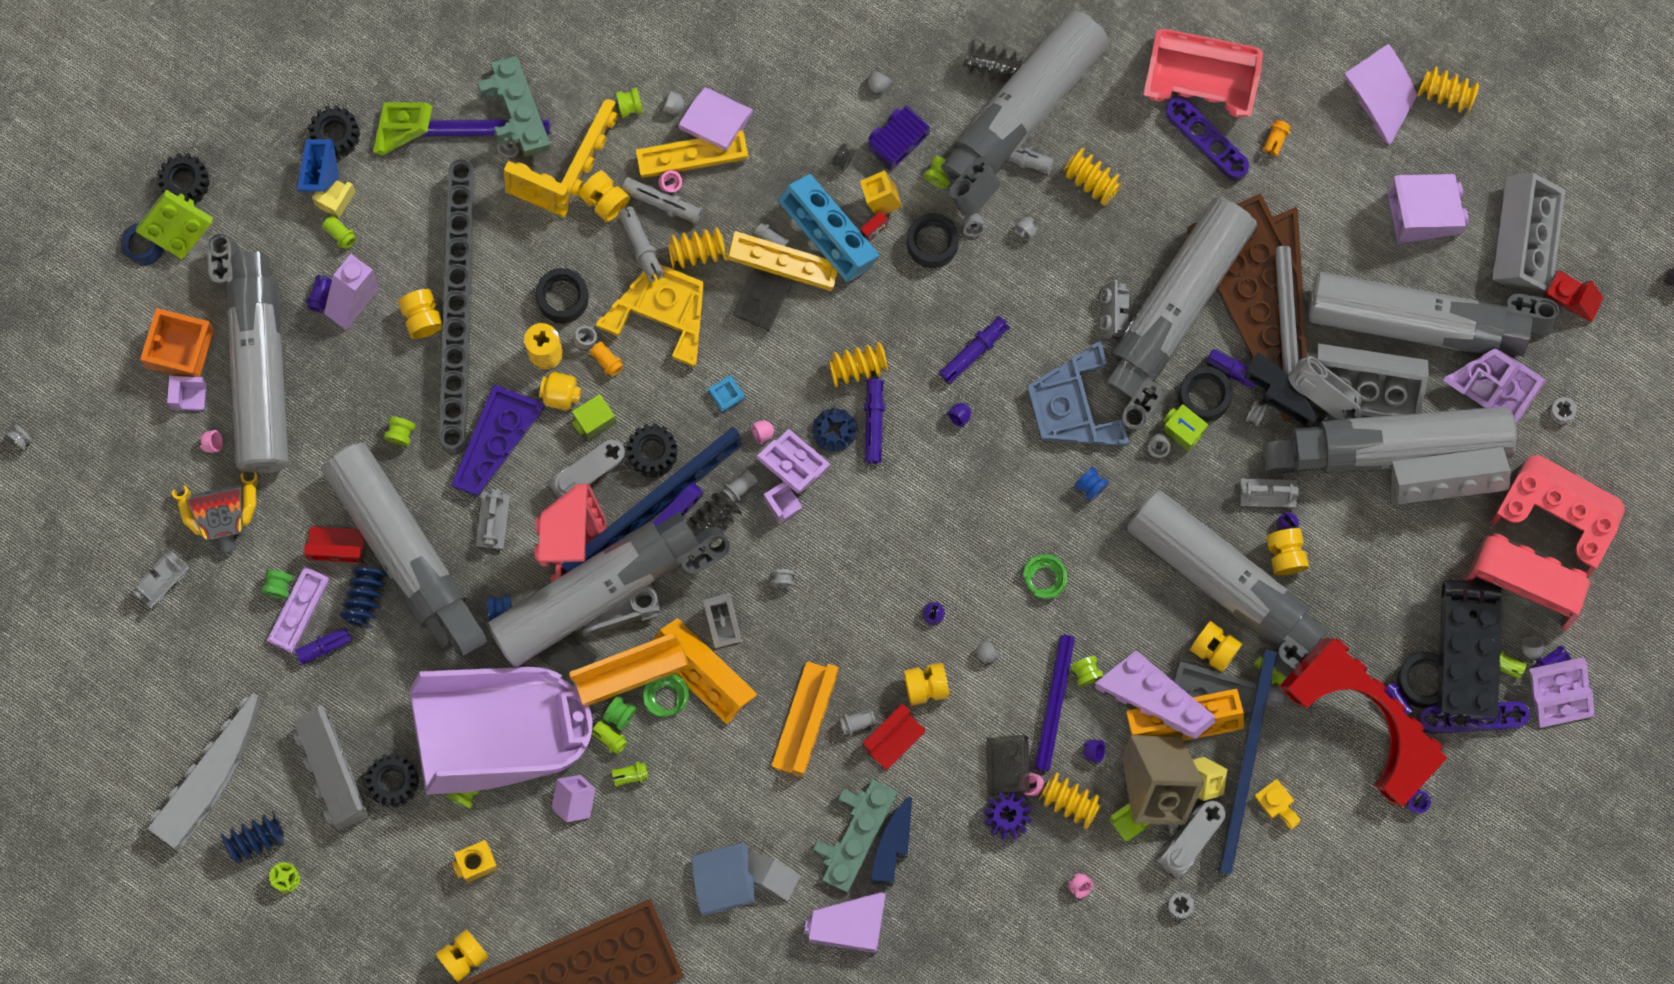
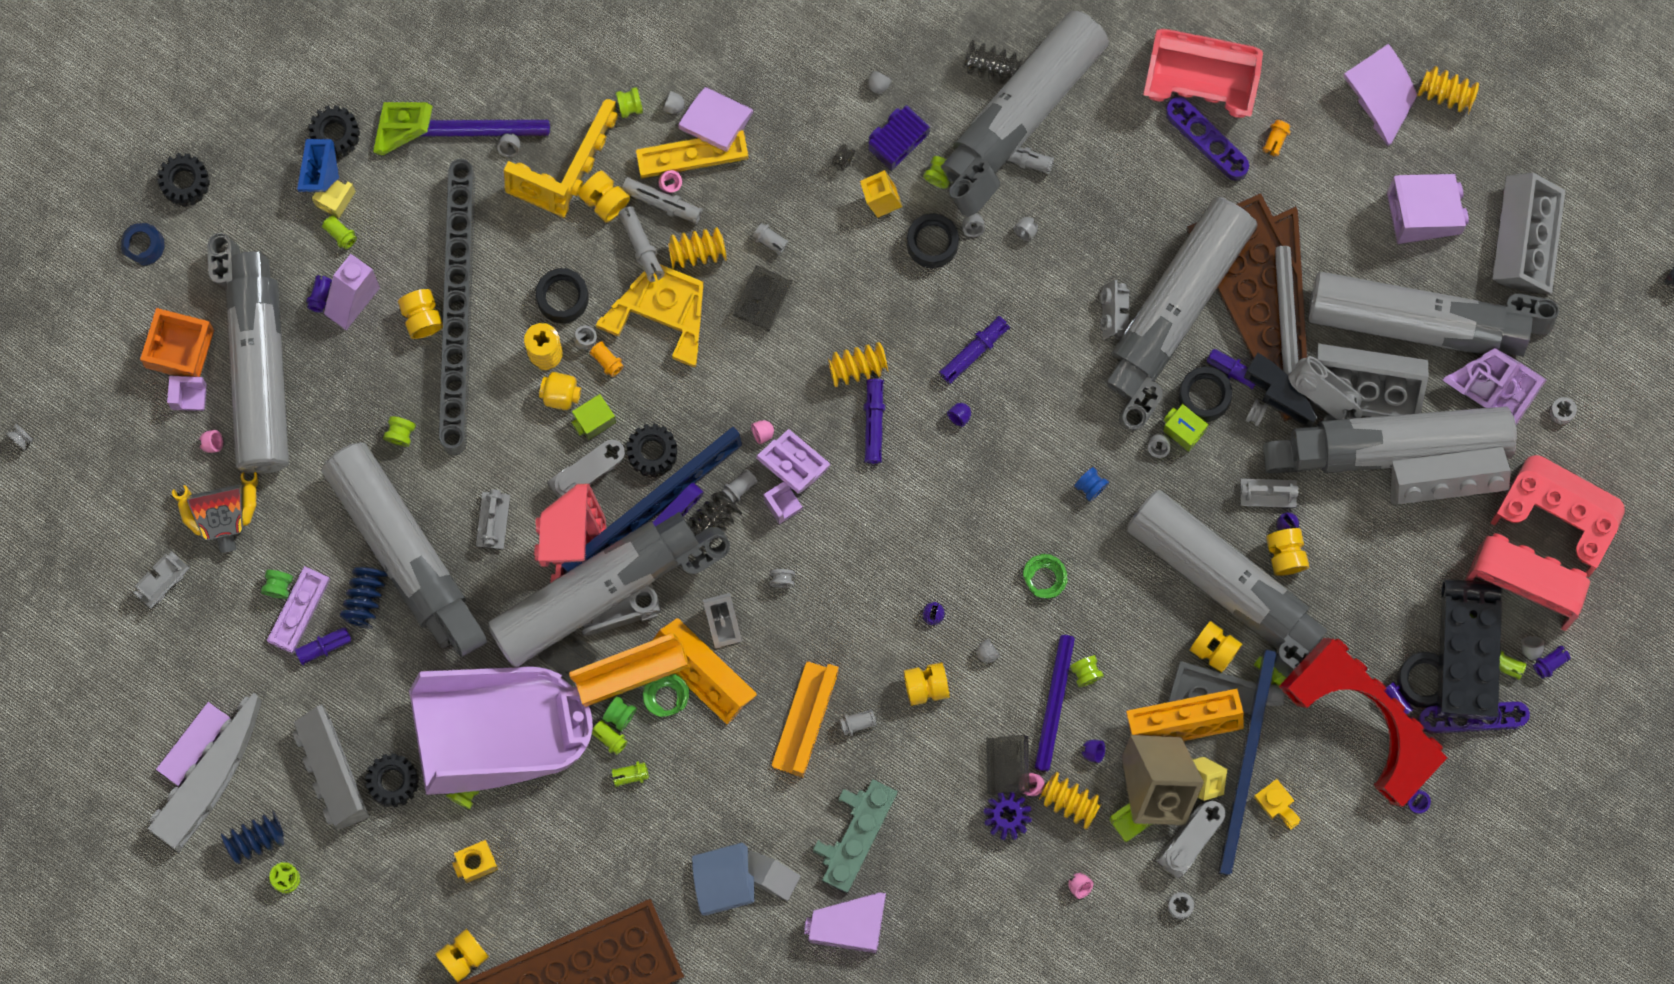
(174, 224): lime plate -> none
(192, 743): none -> lavender tile
(335, 545): red panel -> none
(497, 433): dark purple wing -> none
(498, 606): blue wheel -> none
(524, 122): sand green hinge -> none
(573, 798): lavender panel -> none
(726, 393): dark azure tile -> none
(781, 261): yellow plate -> none
(828, 228): dark azure brick -> none
(831, 441): dark blue gear -> none
(874, 226): red tile -> none
(892, 844): dark blue slope -> none
(893, 737): red panel -> none
(1063, 407): sand blue wing -> none
(1092, 177): yellow piece -> none
(1155, 694): lavender wing -> none
(1561, 692): lavender slope -> none
(1575, 296): red slope -> none

